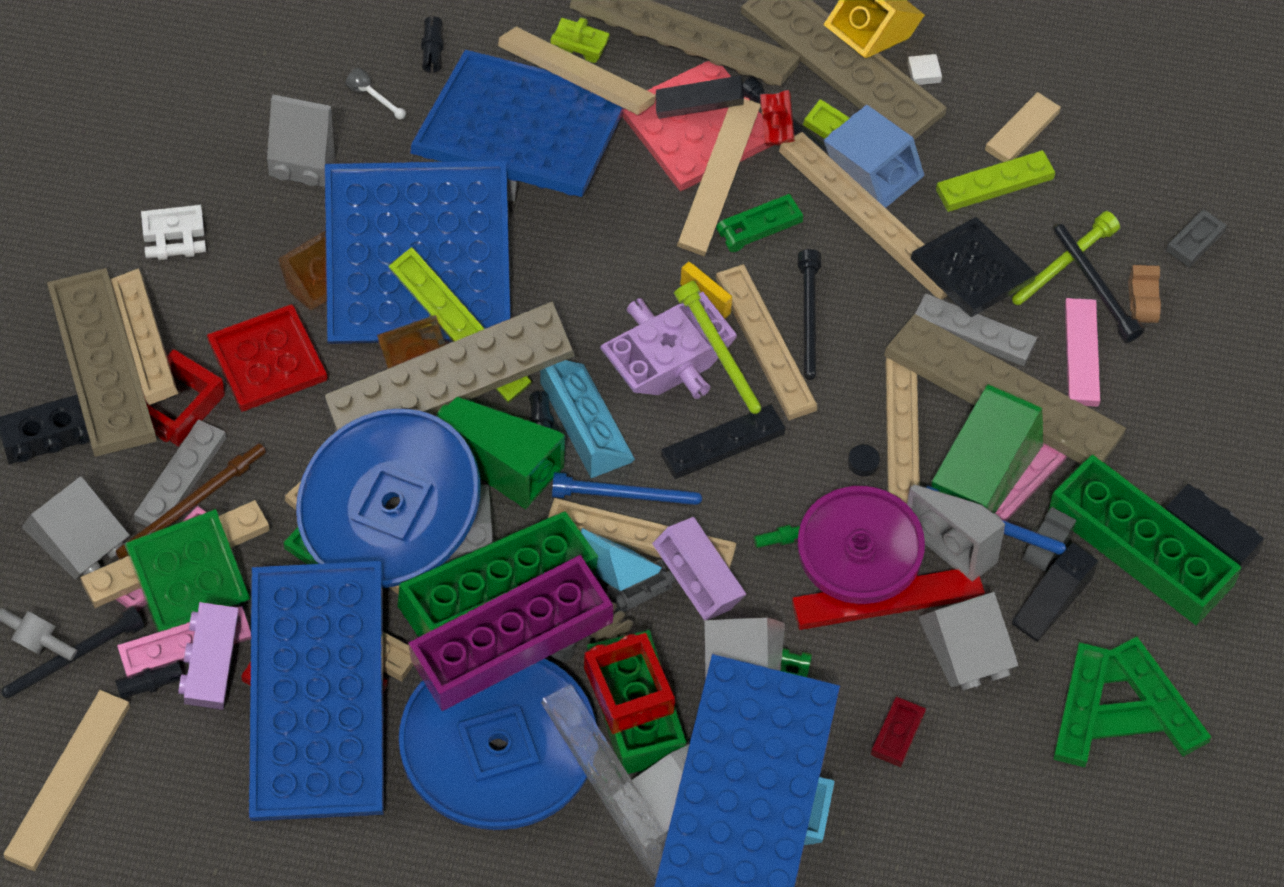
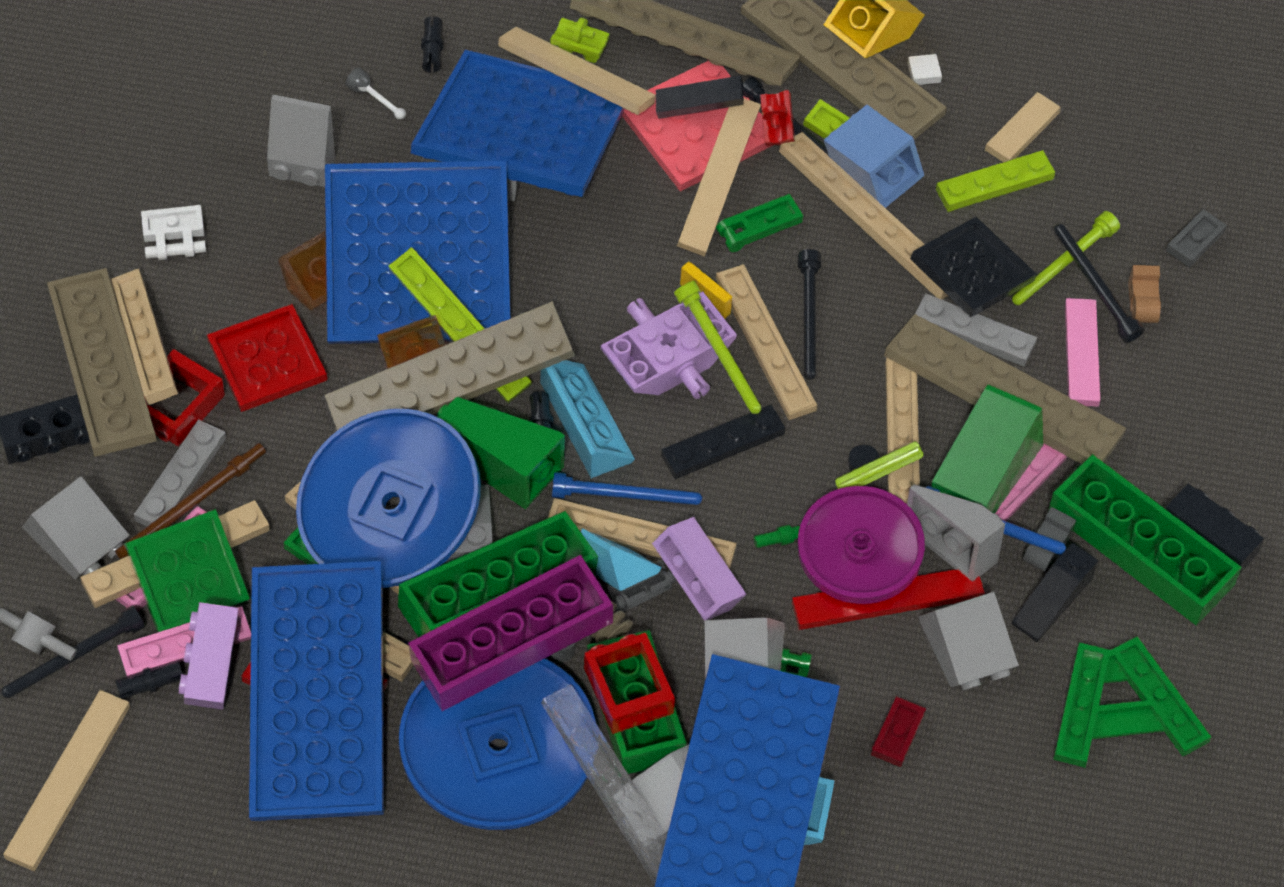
(881, 466): none -> lime axle

